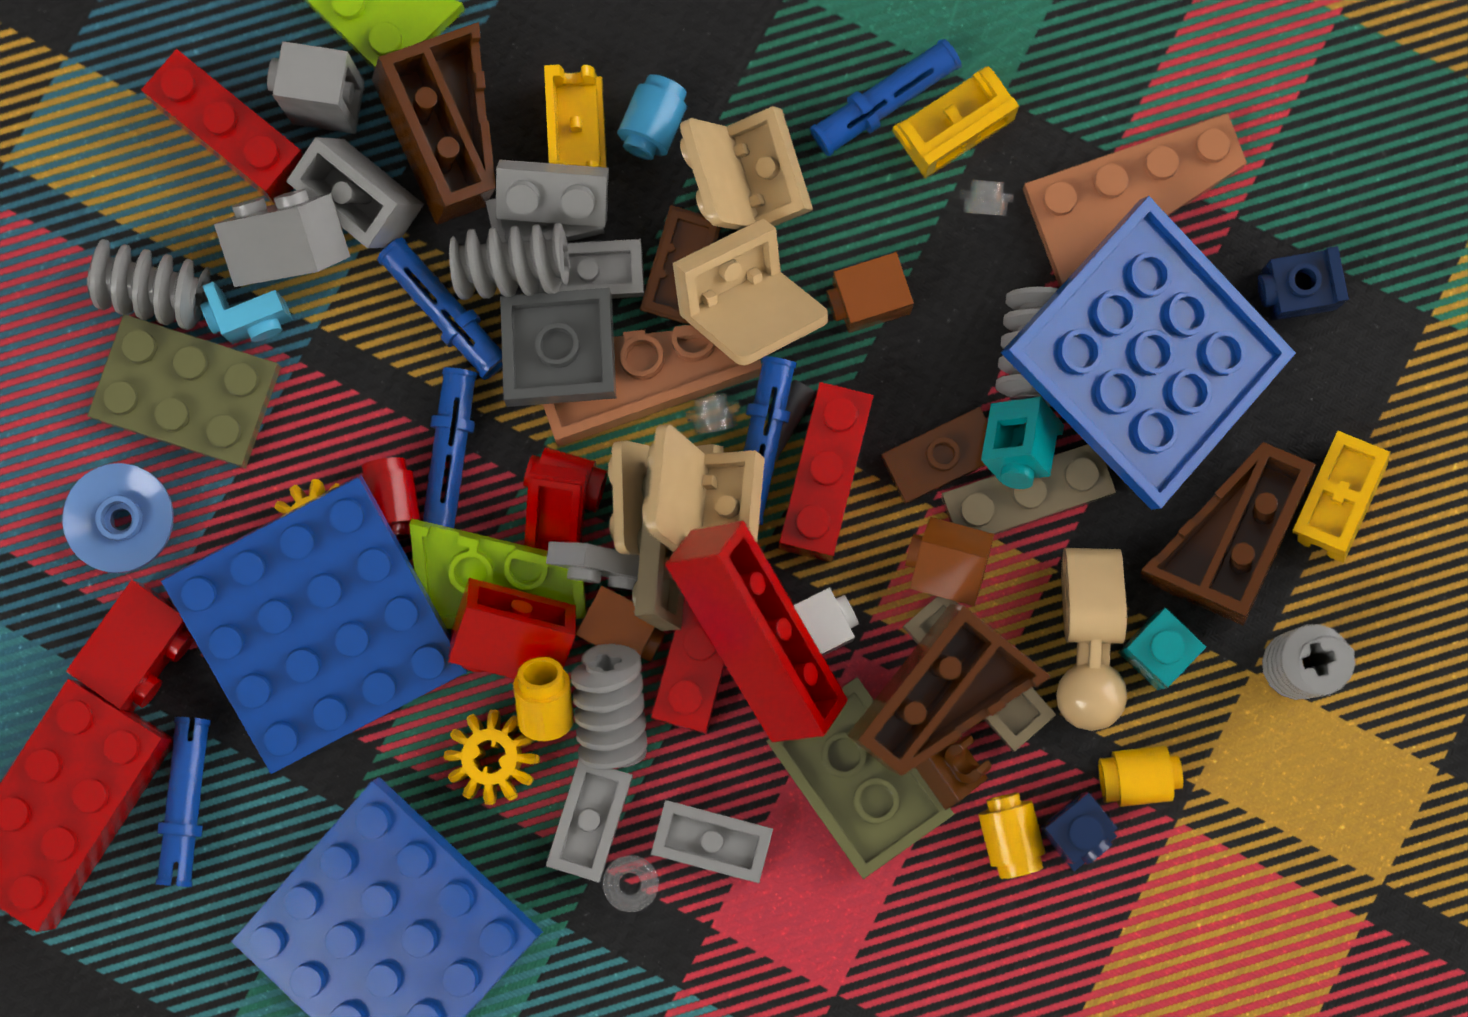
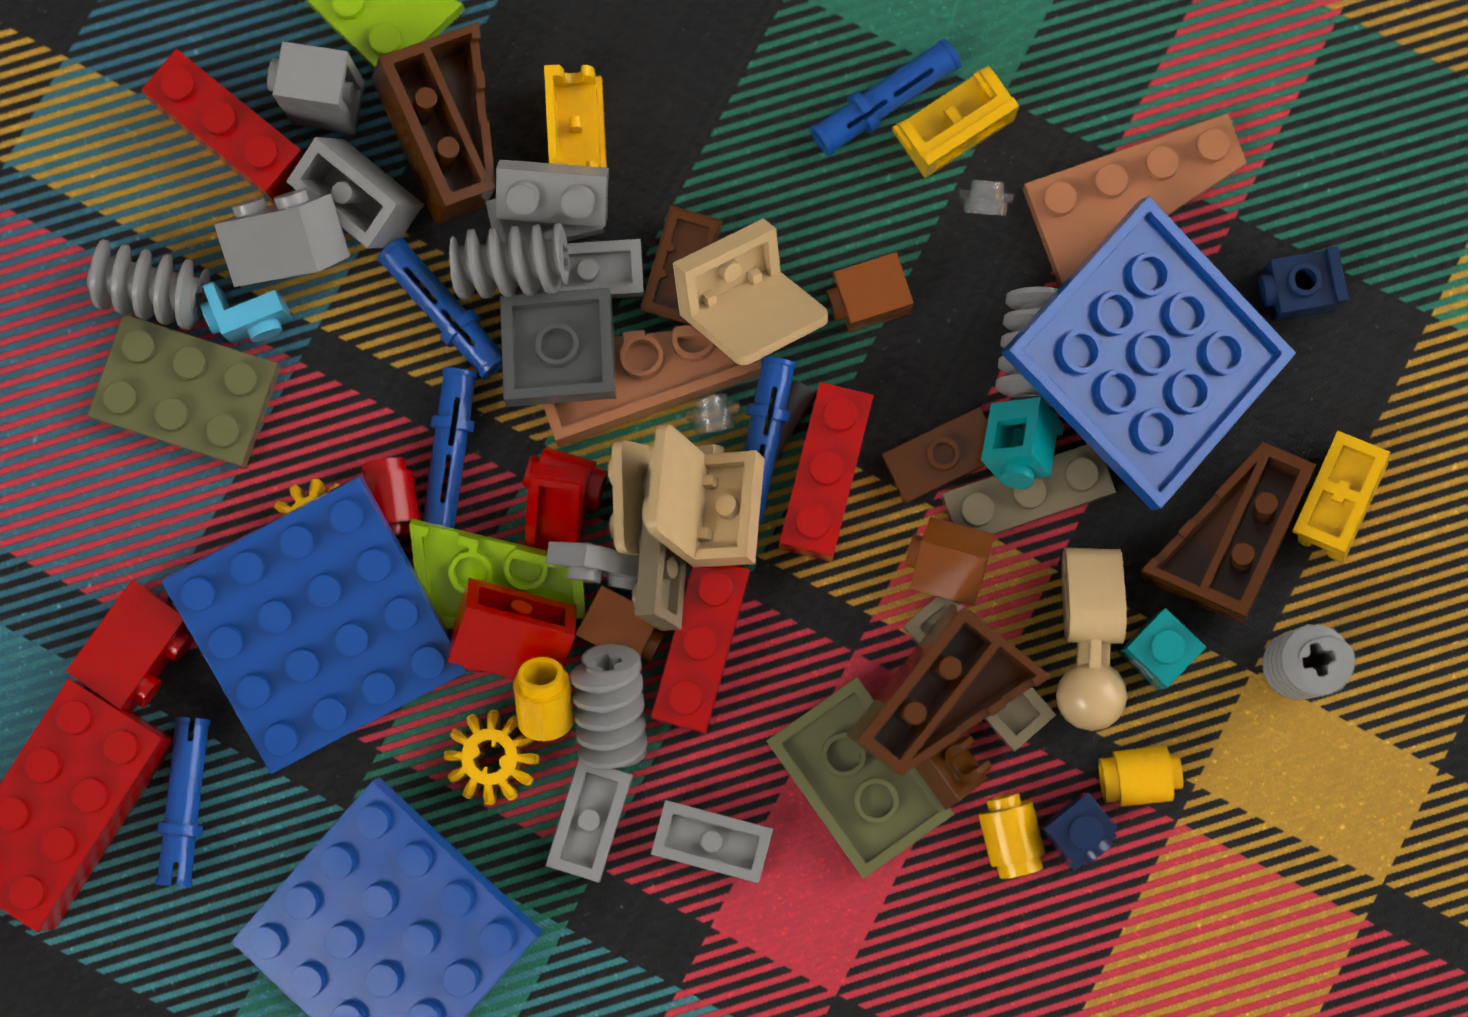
(92, 511): medium blue dish -> none
(643, 870): clear plate -> none
(653, 117): dark azure brick -> none
(745, 170): tan bracket -> none
(757, 631): red brick -> none
(828, 620): white brick -> none

